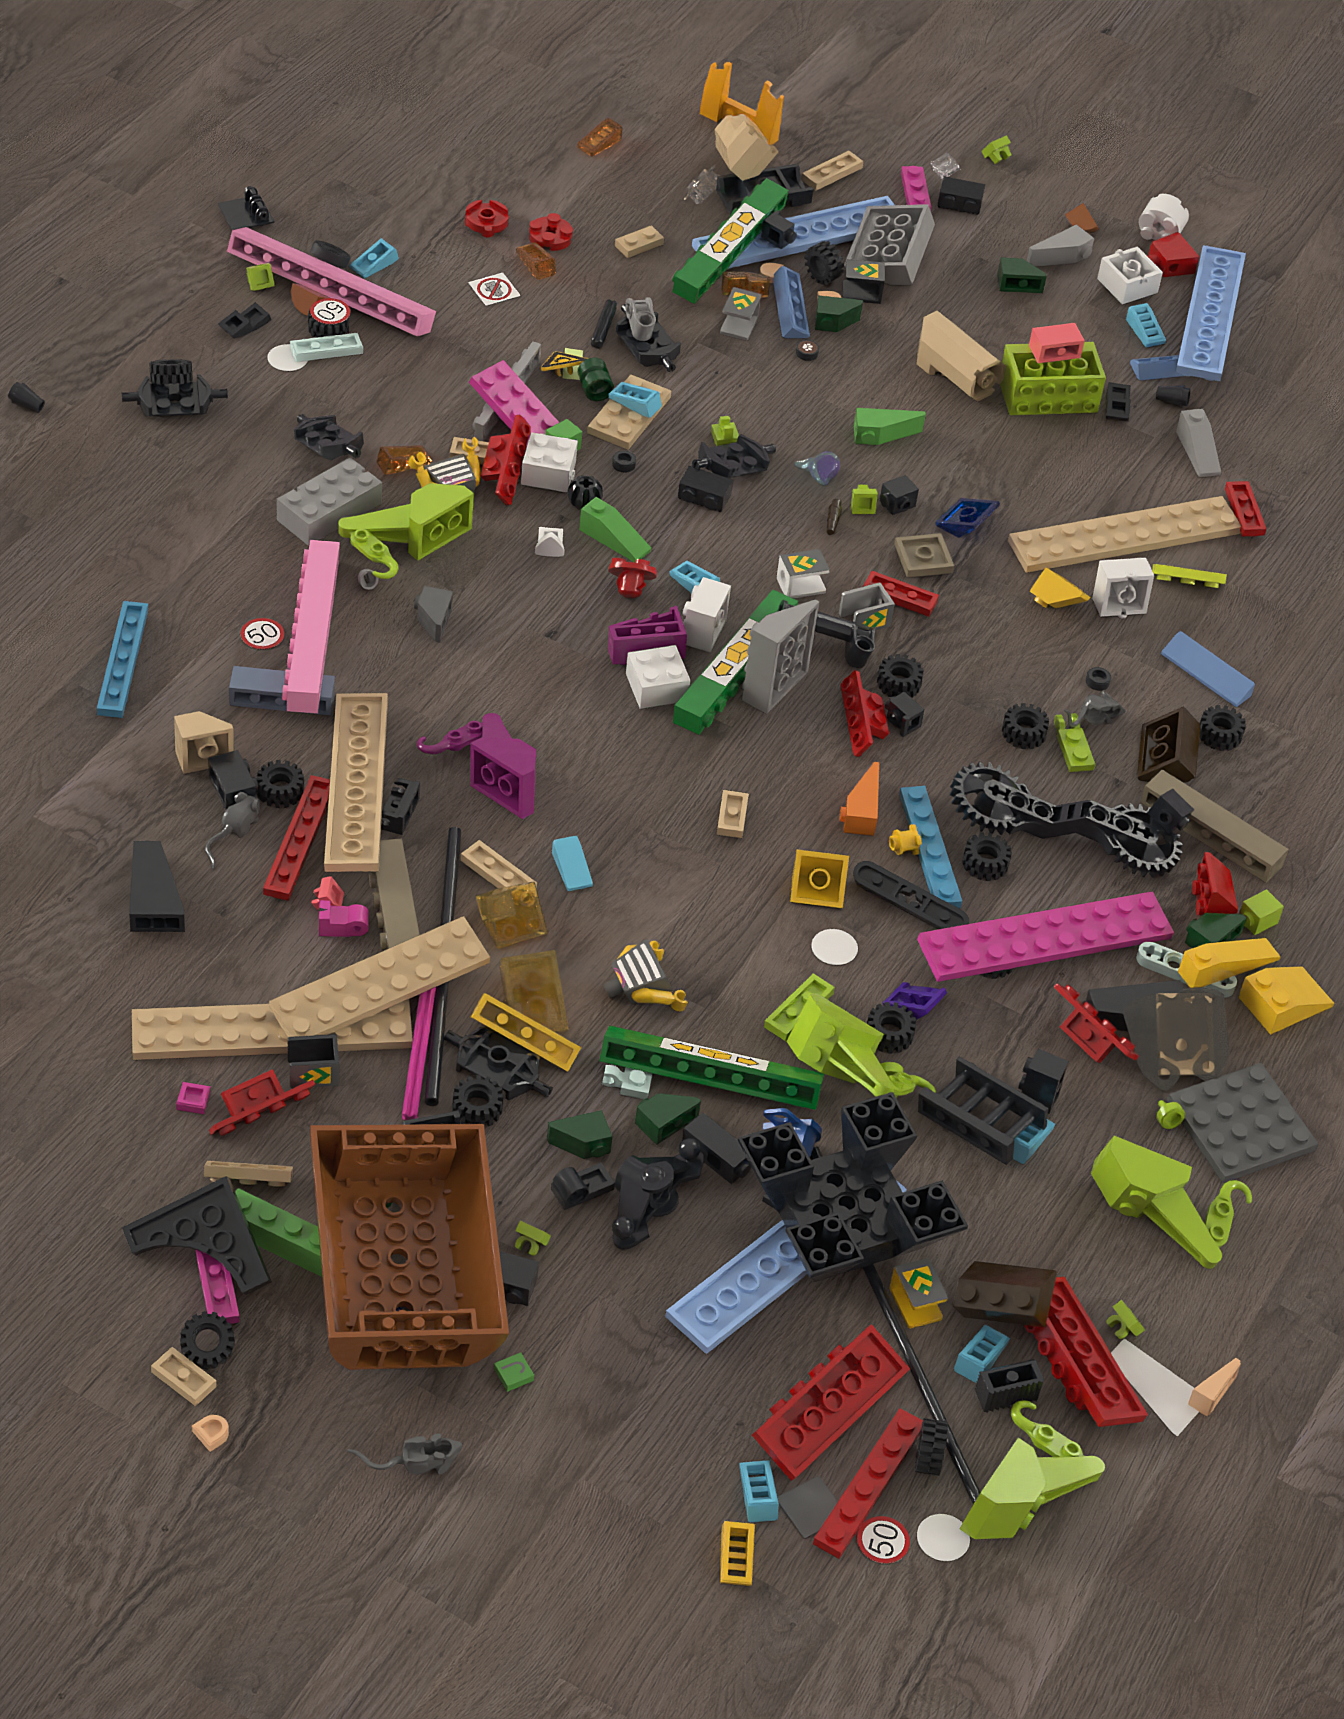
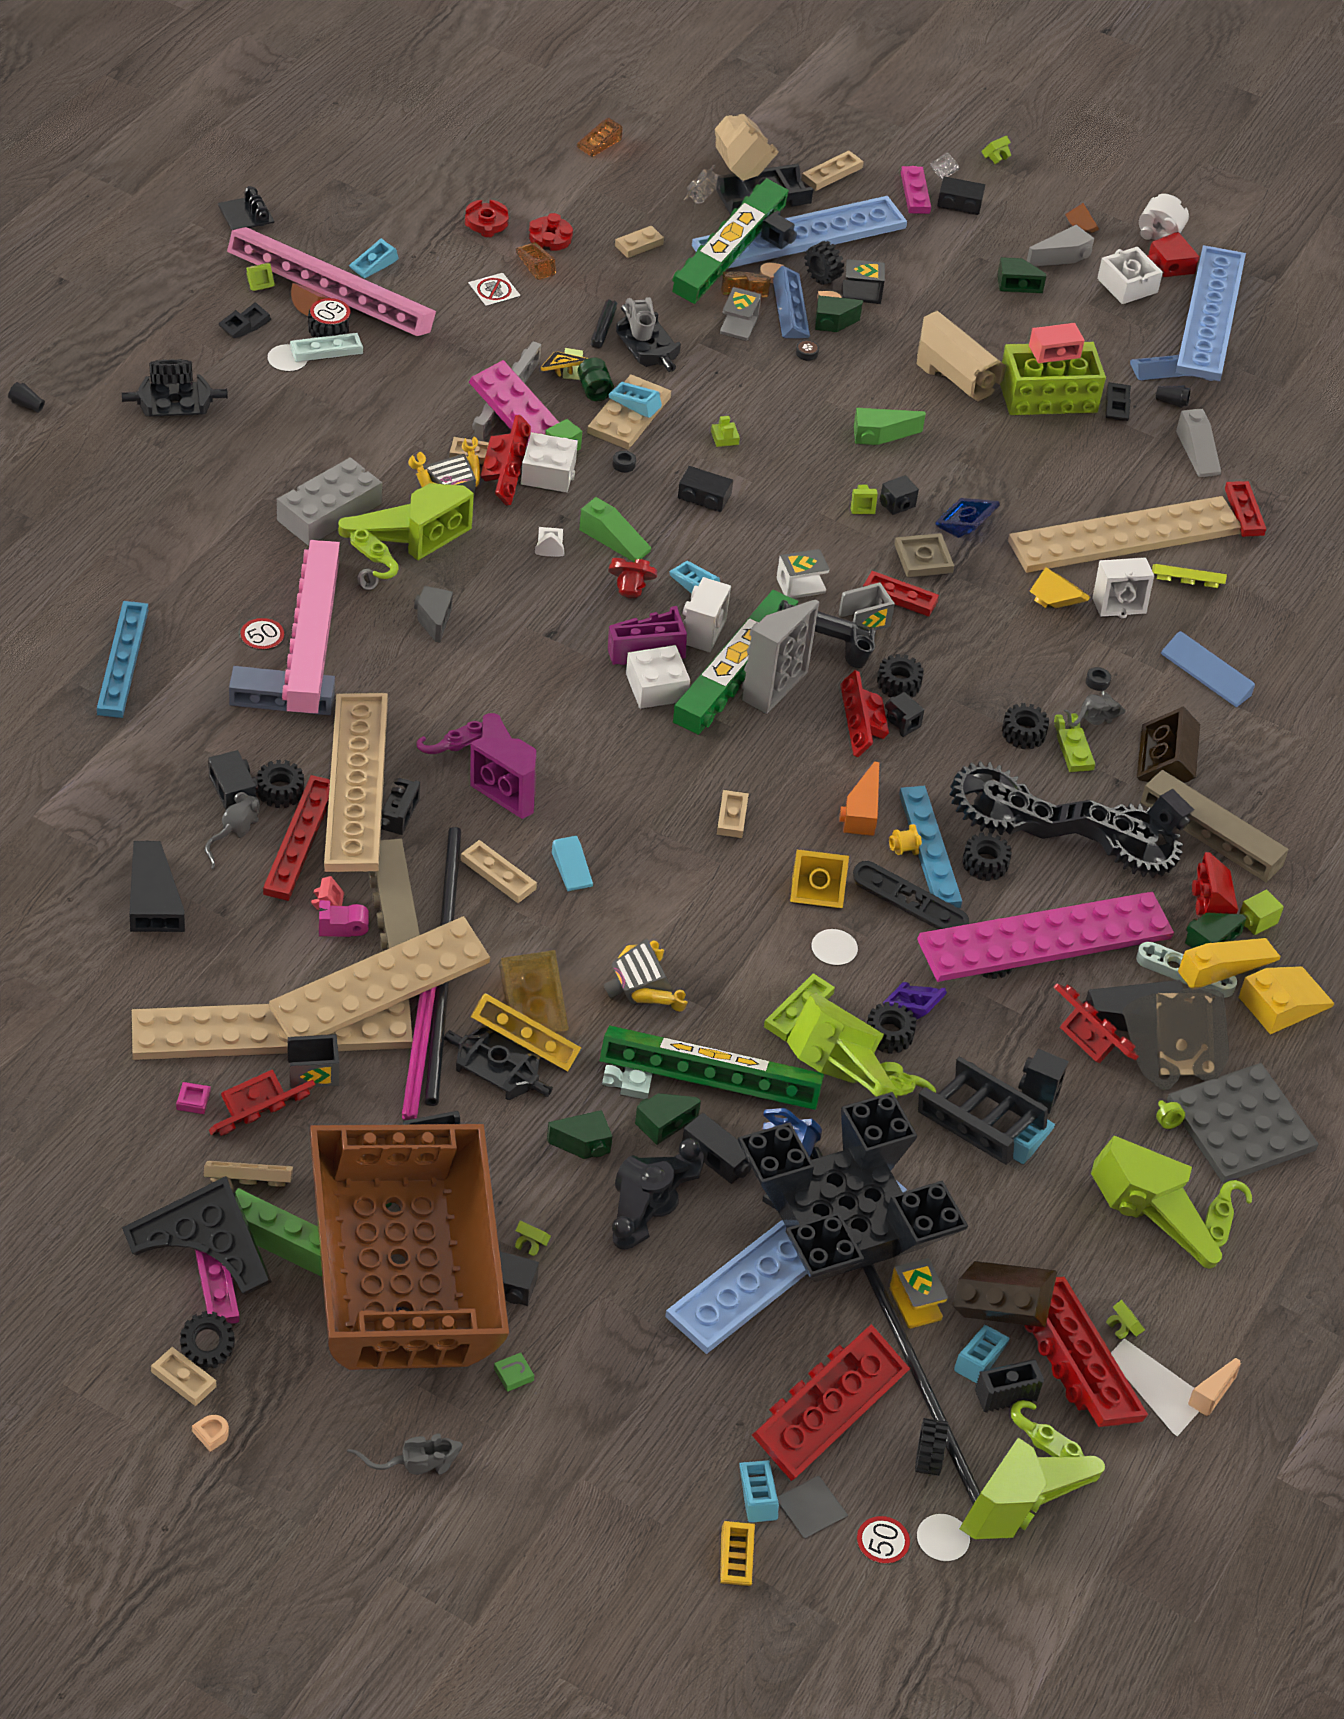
(199, 738): tan slope -> none
(327, 437): black plate -> none
(330, 254): black tyre -> none
(396, 458): clear orange slope -> none
(480, 1089): black tyre -> none
(512, 914): clear yellow slope -> none
(578, 1187): black plate -> none
(583, 490): black piece -> none
(717, 104): light orange wedge -> none
(734, 458): black plate -> none
(822, 467): clear light blue piece -> none
(833, 516): dark brown animal -> none
(868, 1484): red plate -> none
(895, 237): light grey slope -> none
(1135, 318): medium azure slope -> none
(1219, 737): black tyre -> none

